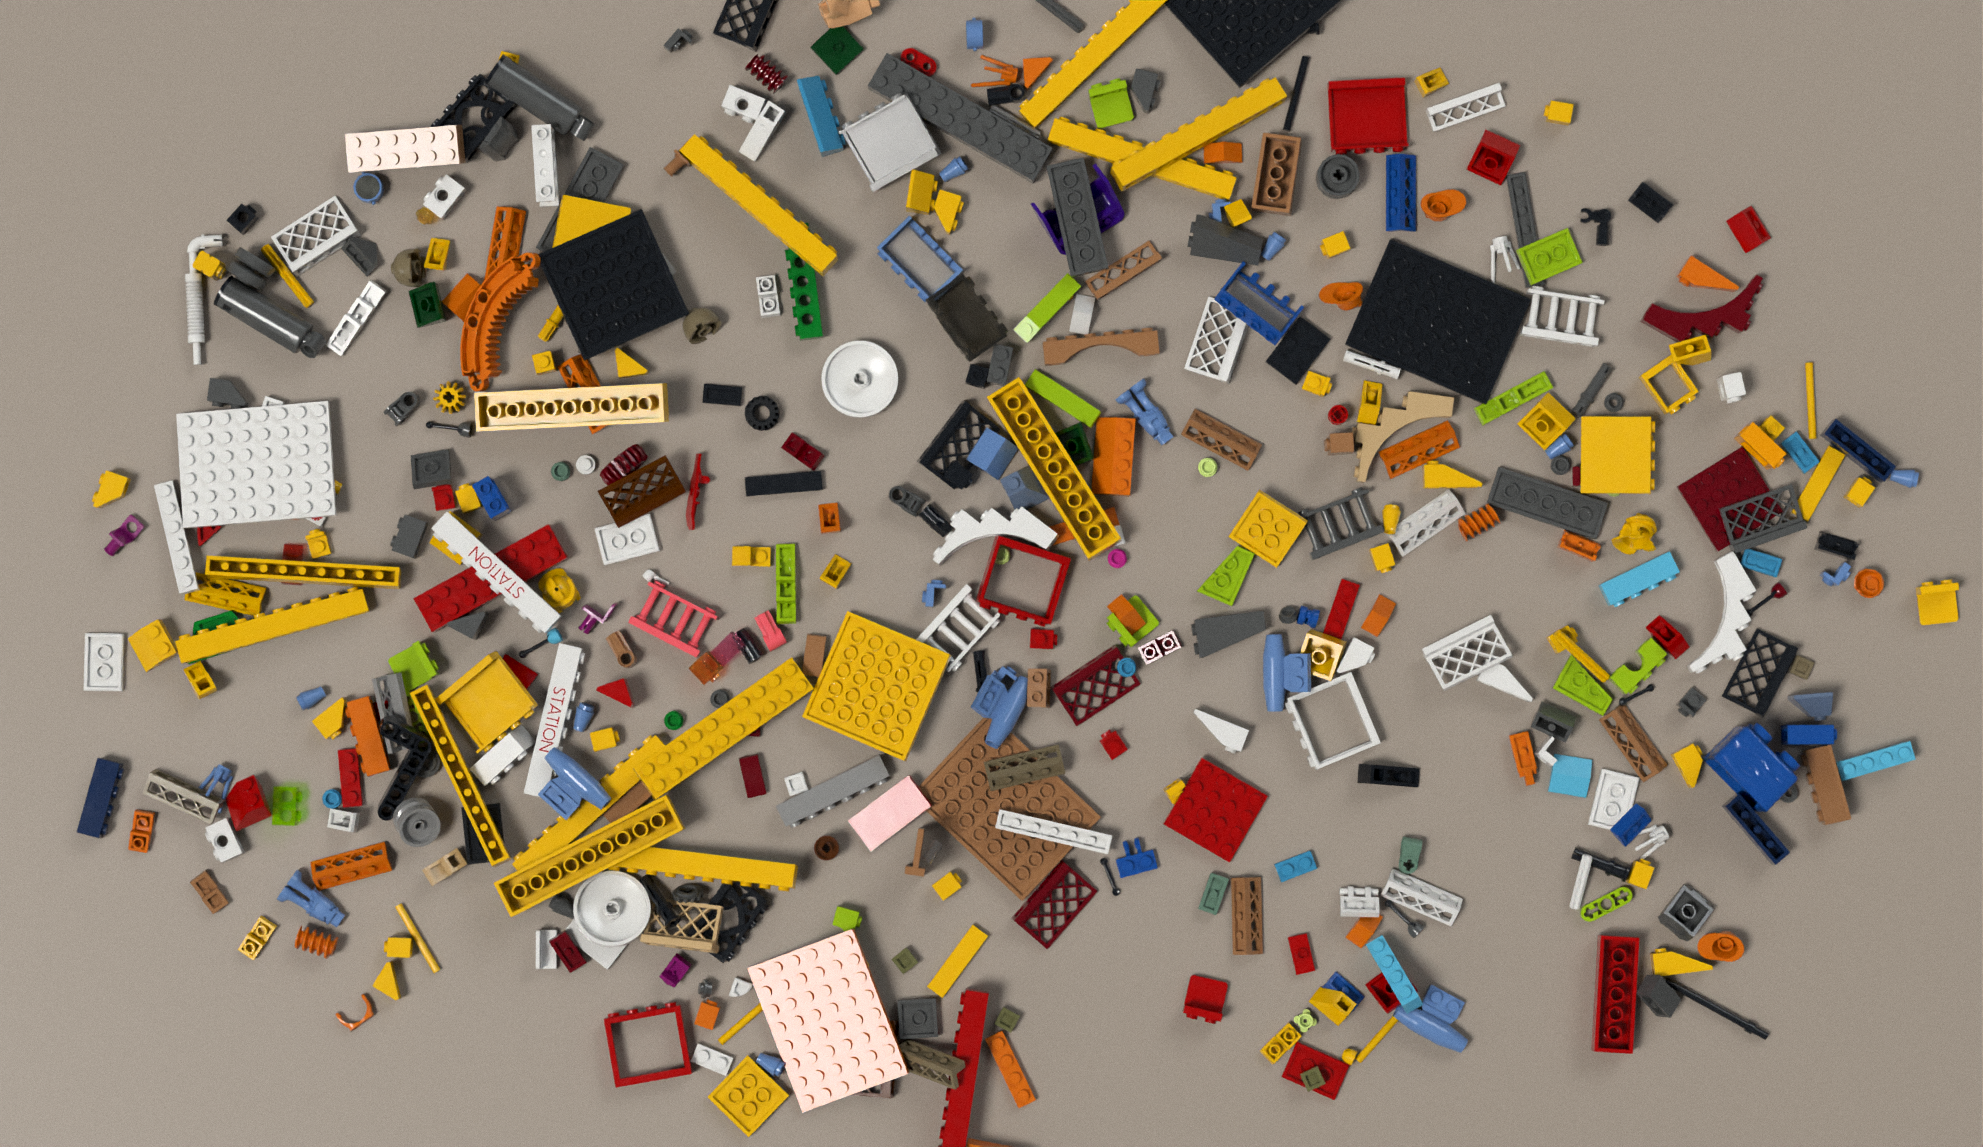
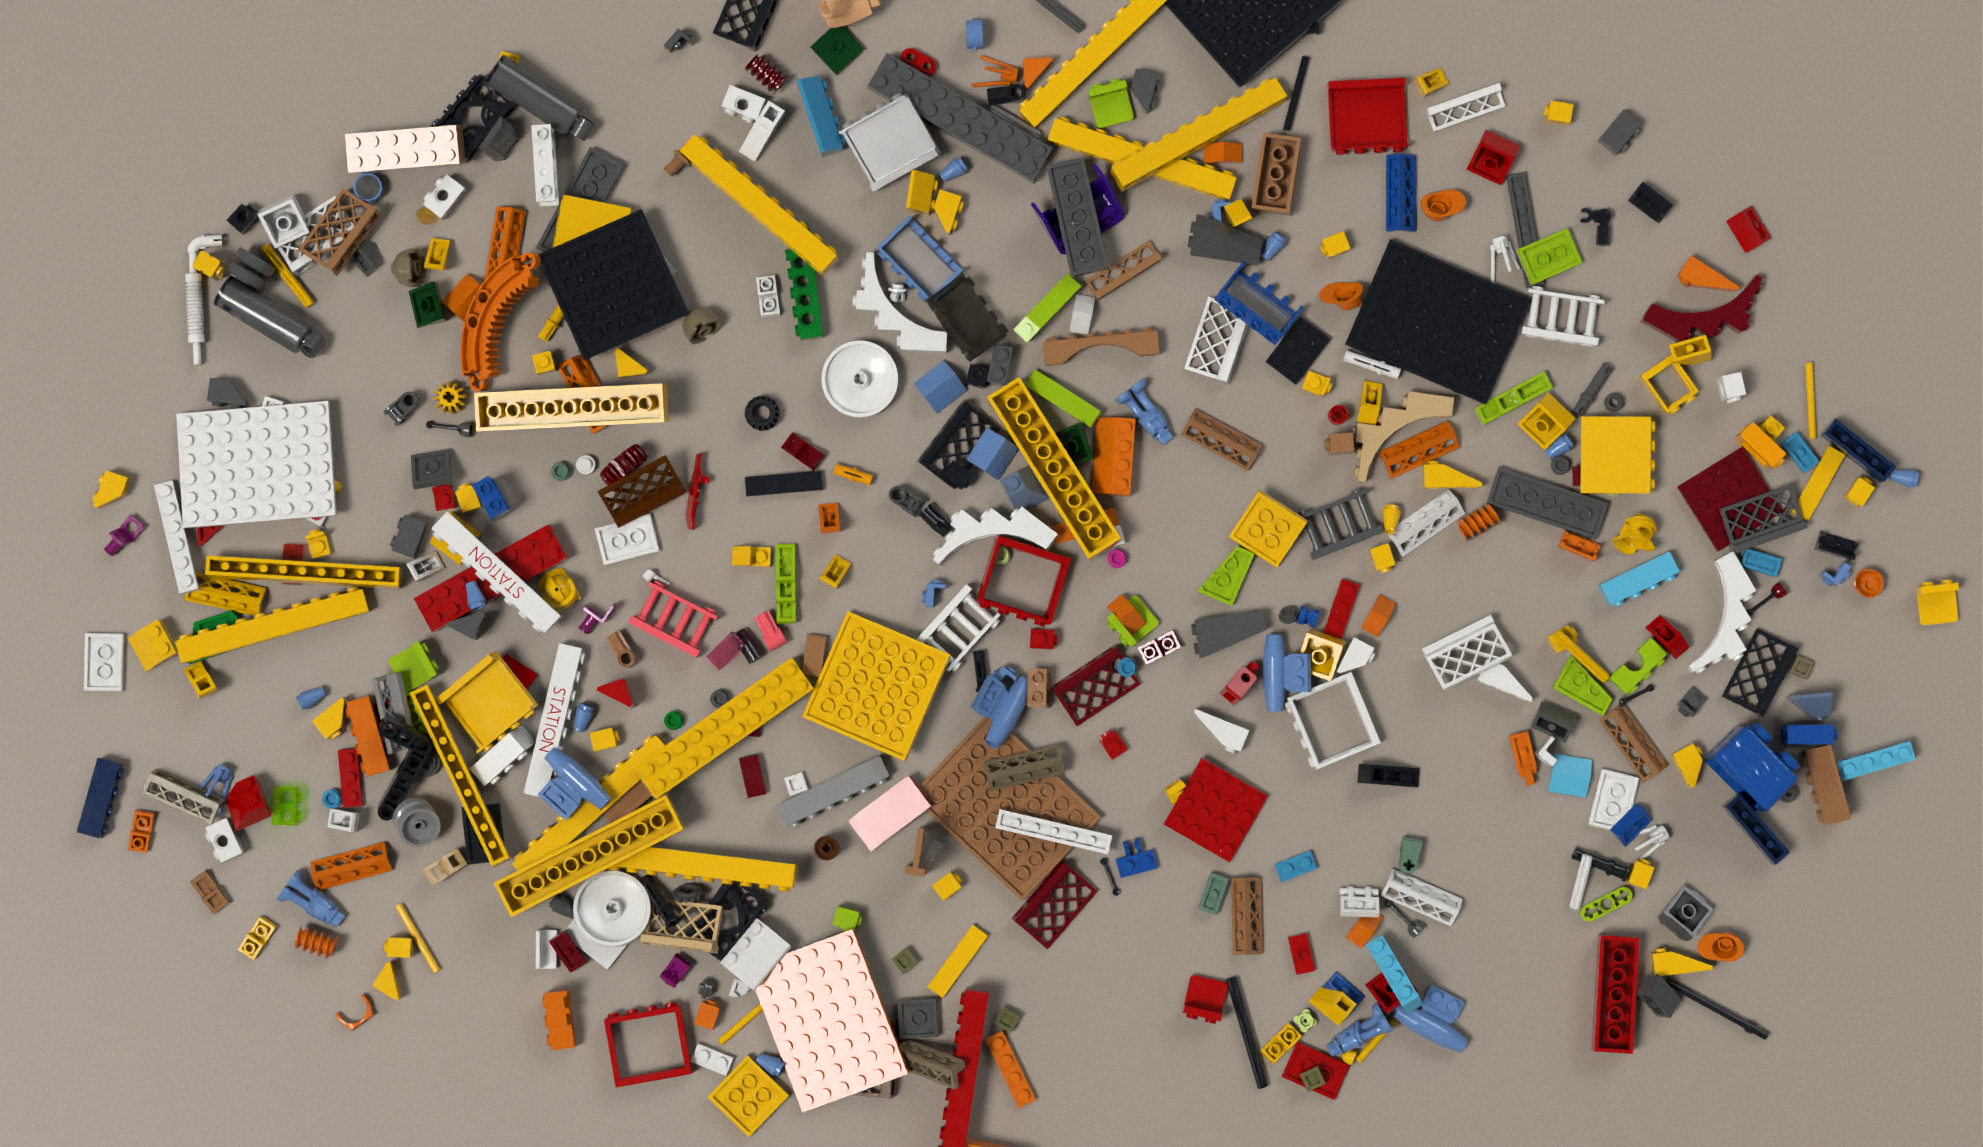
(283, 221): none -> white slope
(354, 236): none -> medium nougat fence
(356, 318): white slope -> none
(425, 566): none -> white slope
(475, 598): none -> medium blue cone
(553, 637): hinge -> none
(559, 1019): none -> orange wedge
(706, 668): clear orange brick -> none
(722, 395): black tile -> none
(755, 954): none -> white slope
(865, 477): none -> light orange pin
(872, 299): none -> white arch
(897, 292): none -> white plate
(940, 386): none -> medium blue slope
(1207, 467): yellowish green plate -> none
(1236, 687): none -> torso
(1246, 1032): none -> black axle
(1329, 184): dark grey wheel -> none
(1357, 1033): none -> medium blue piece
(1619, 132): none -> dark grey brick

